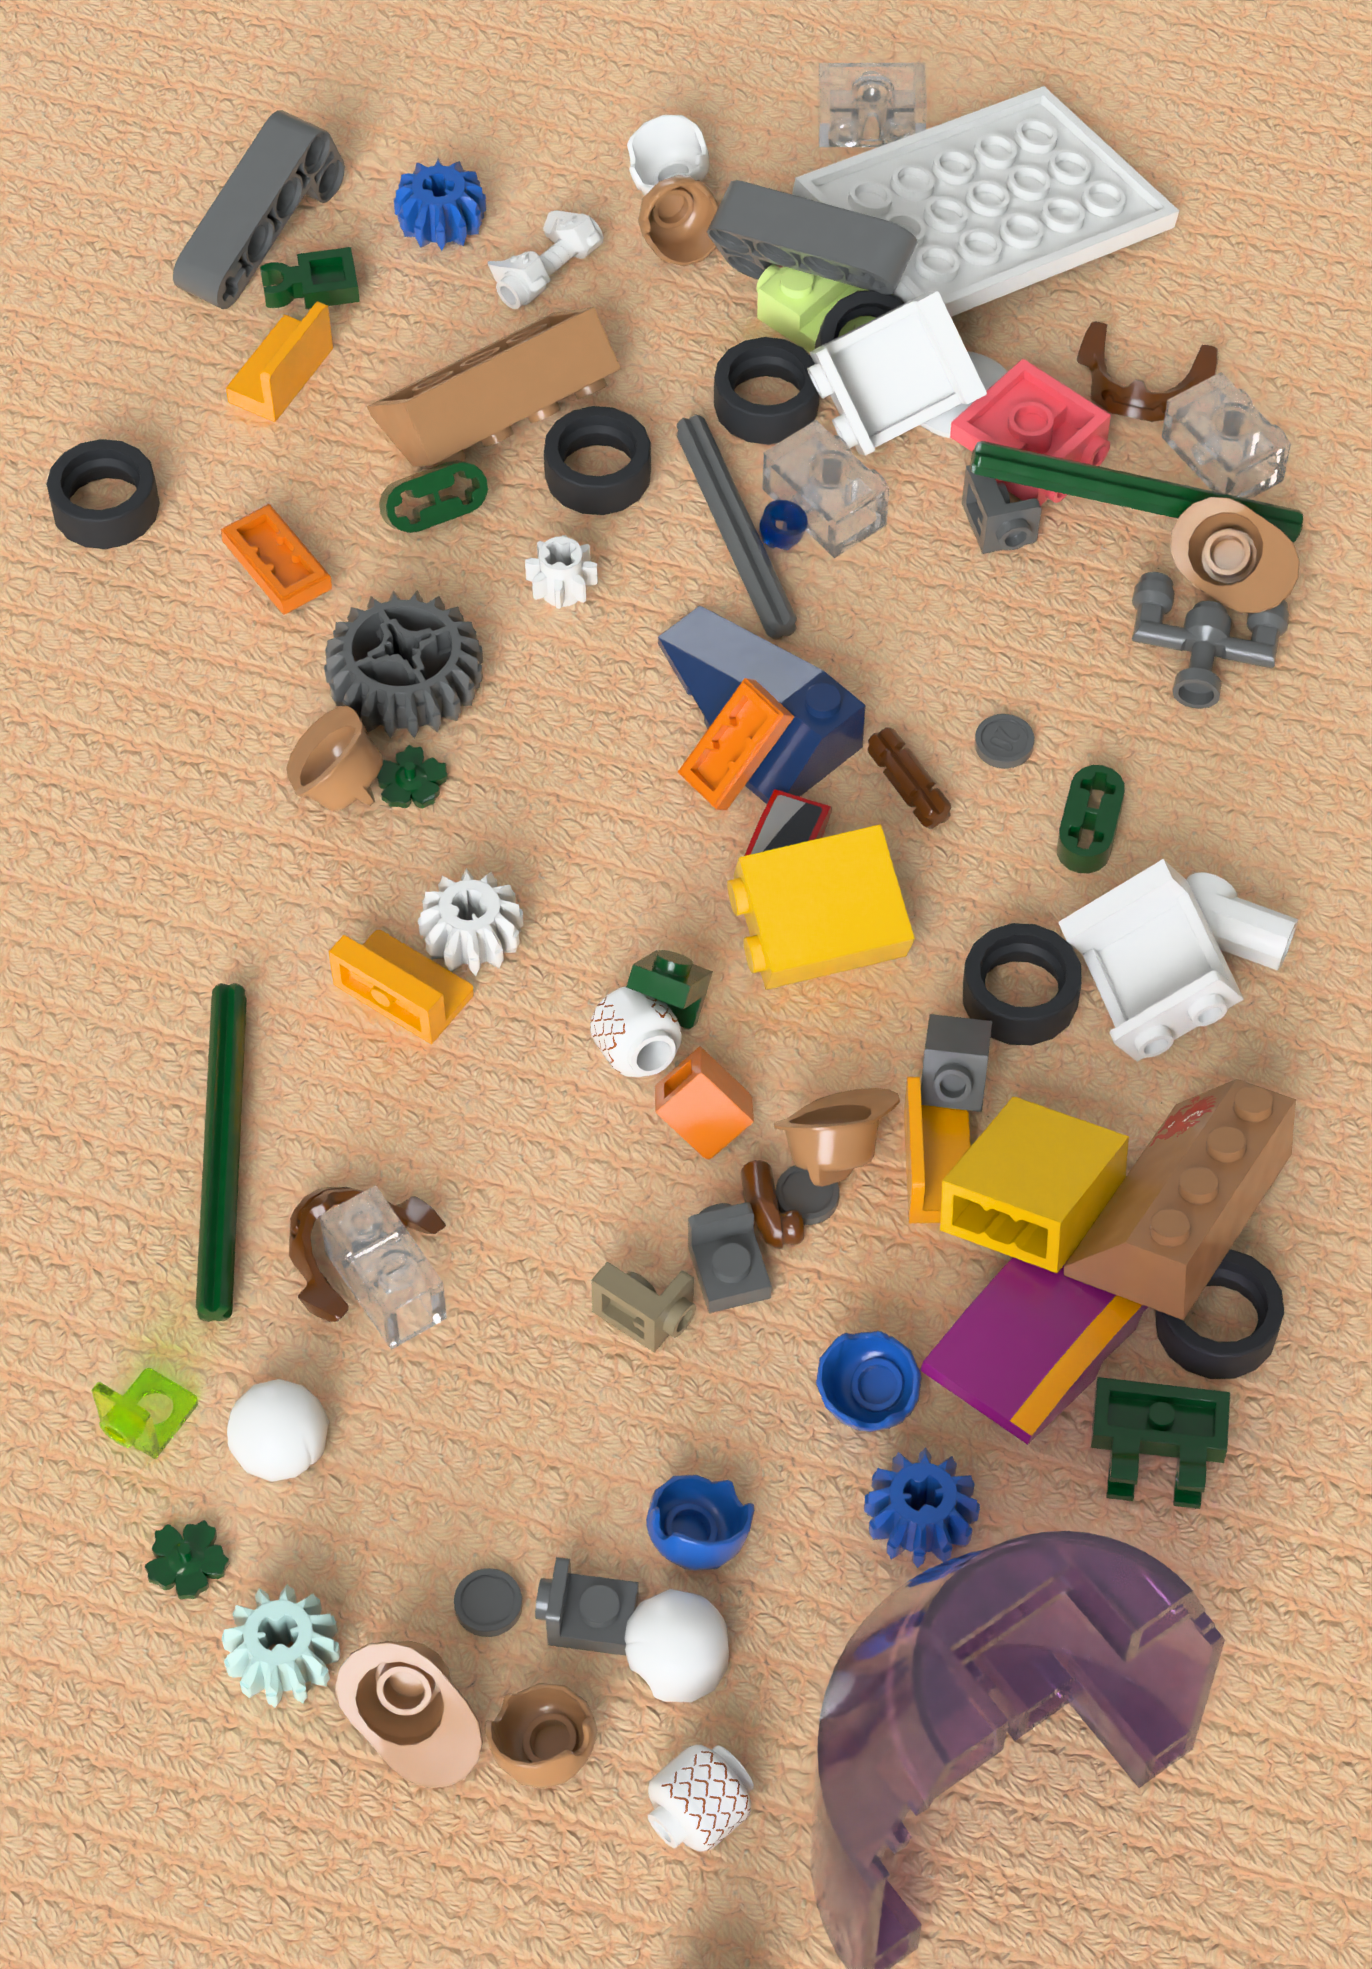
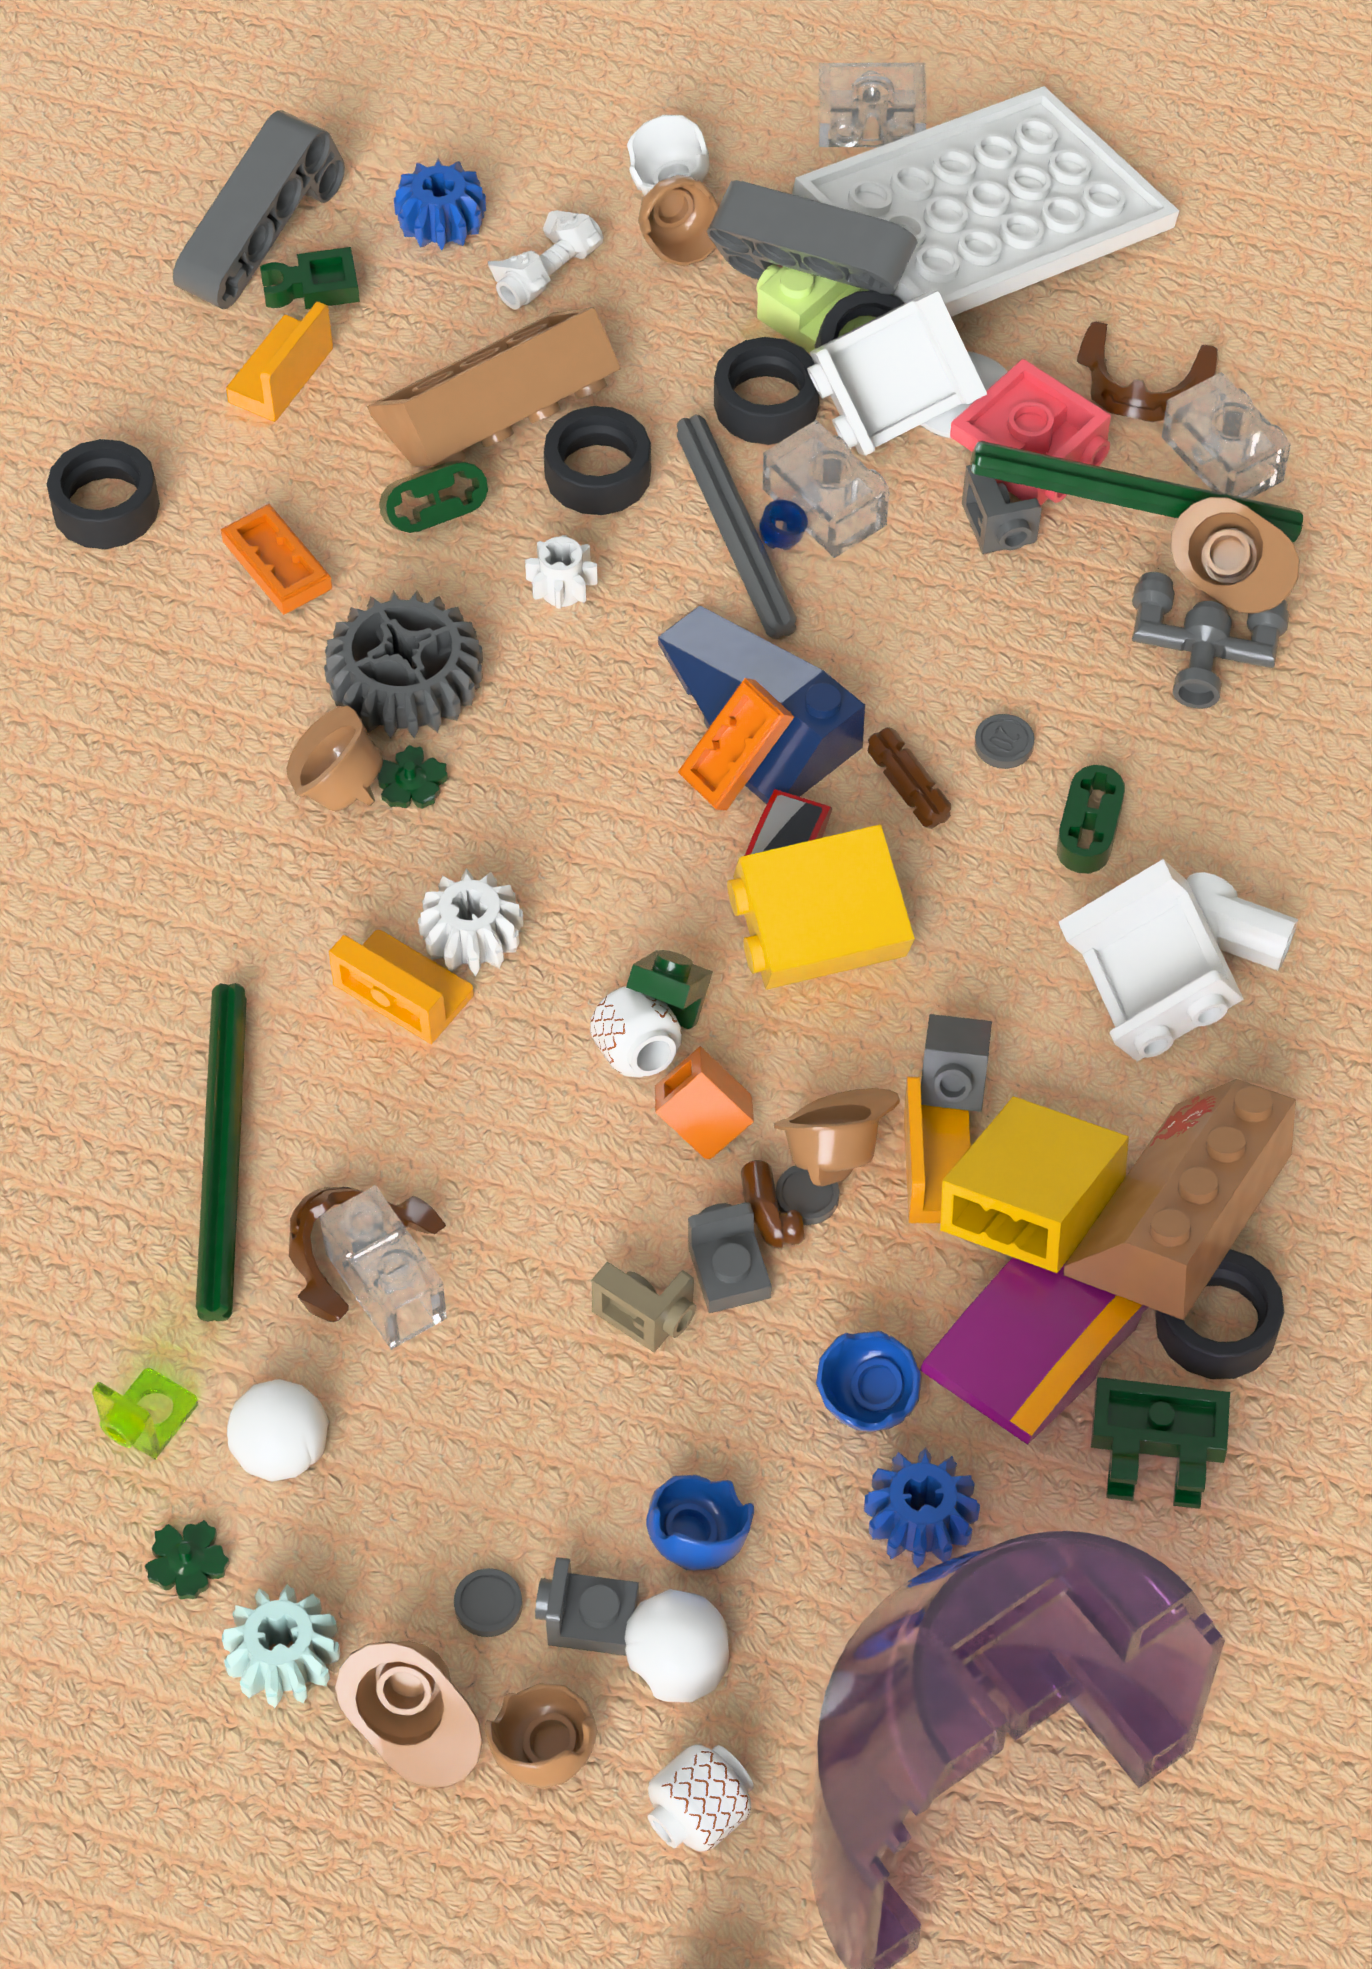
(1022, 944): black tyre -> none

